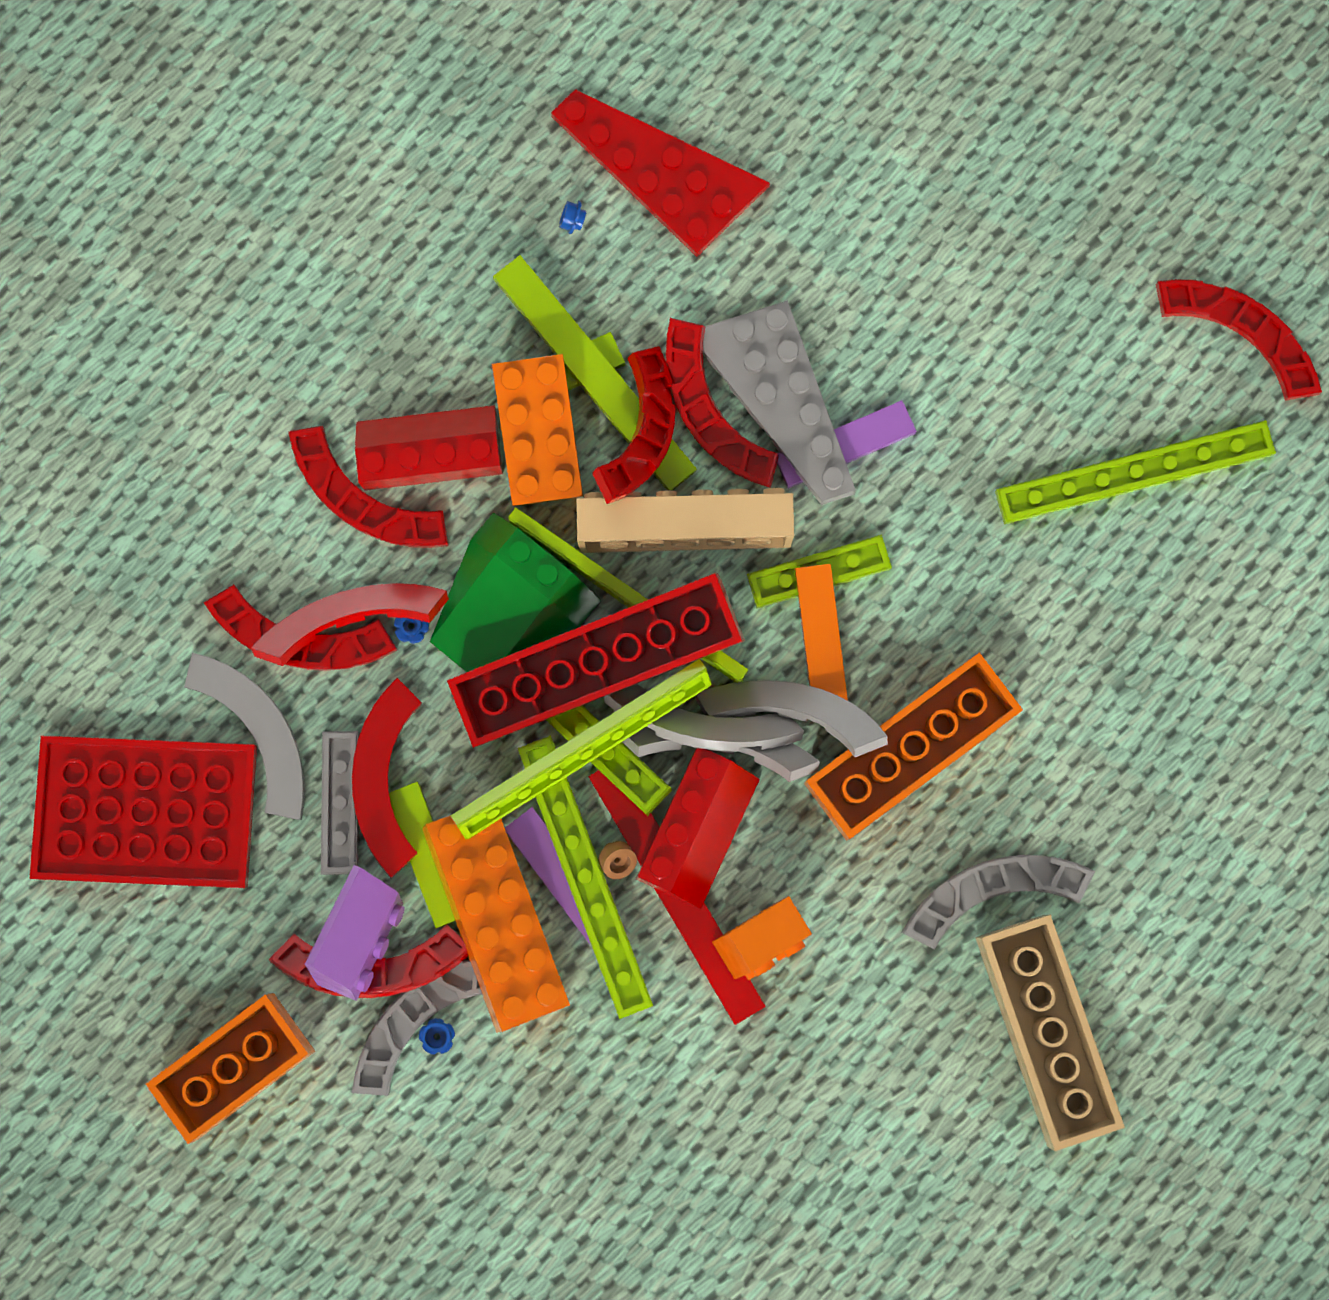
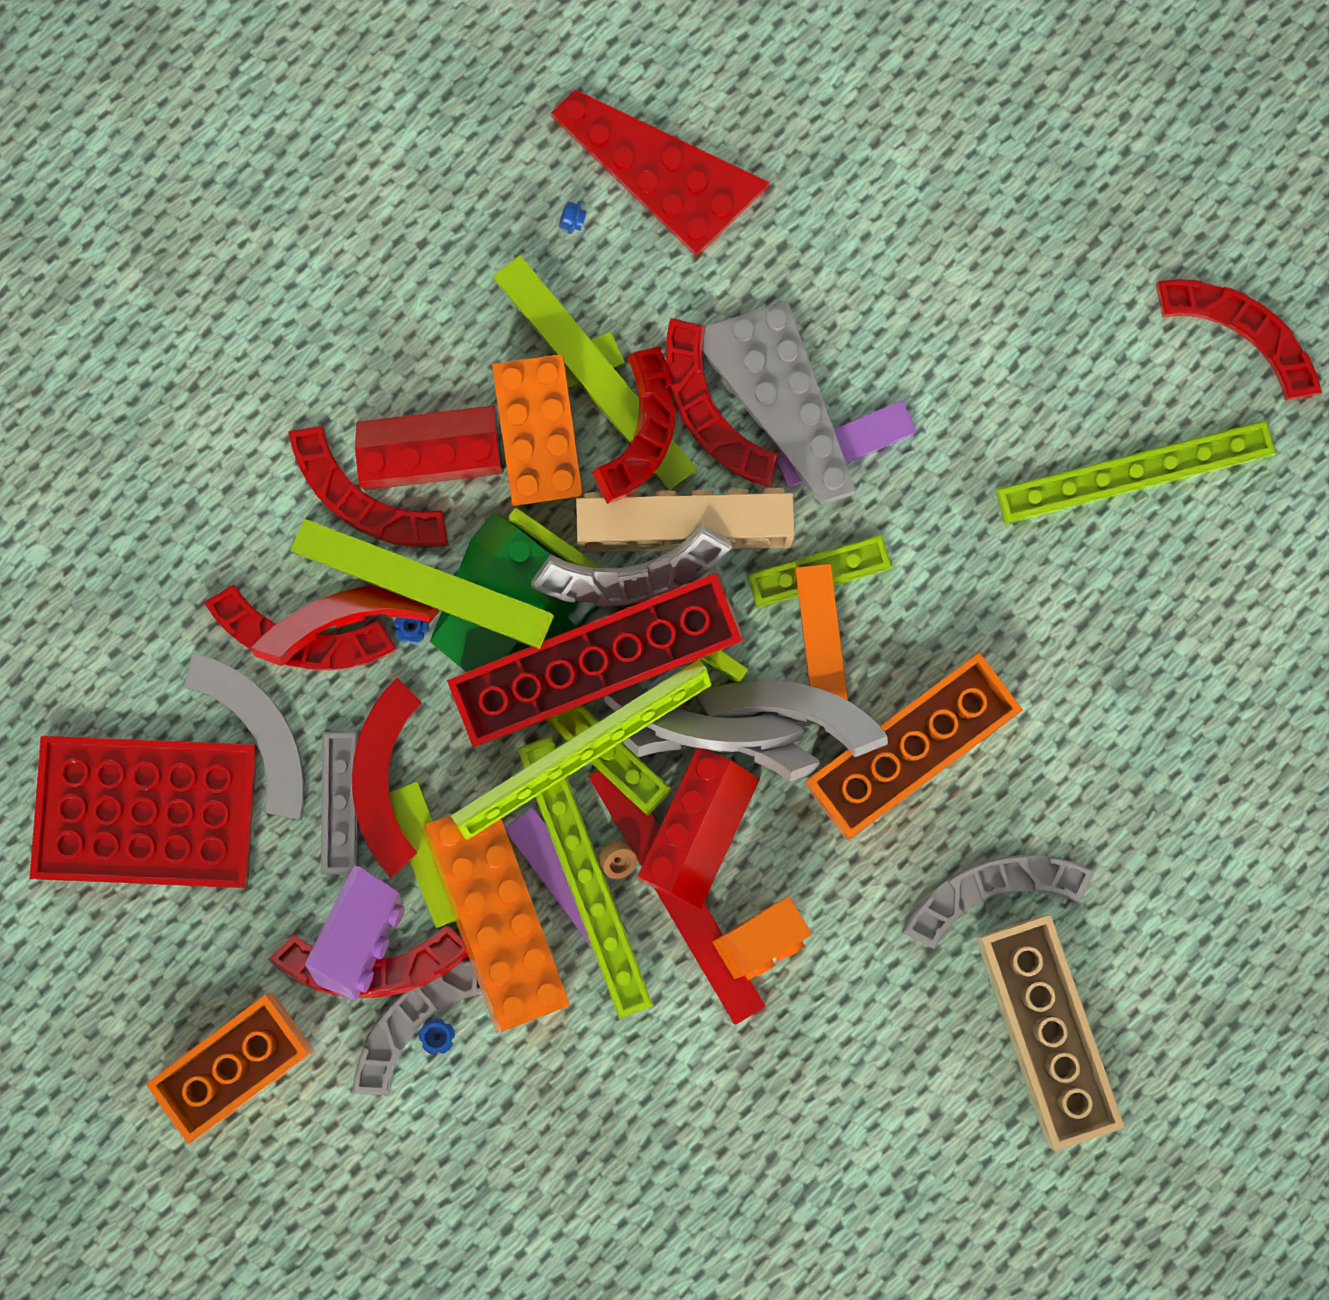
(423, 583): none -> lime tile
(636, 582): none -> light grey tile

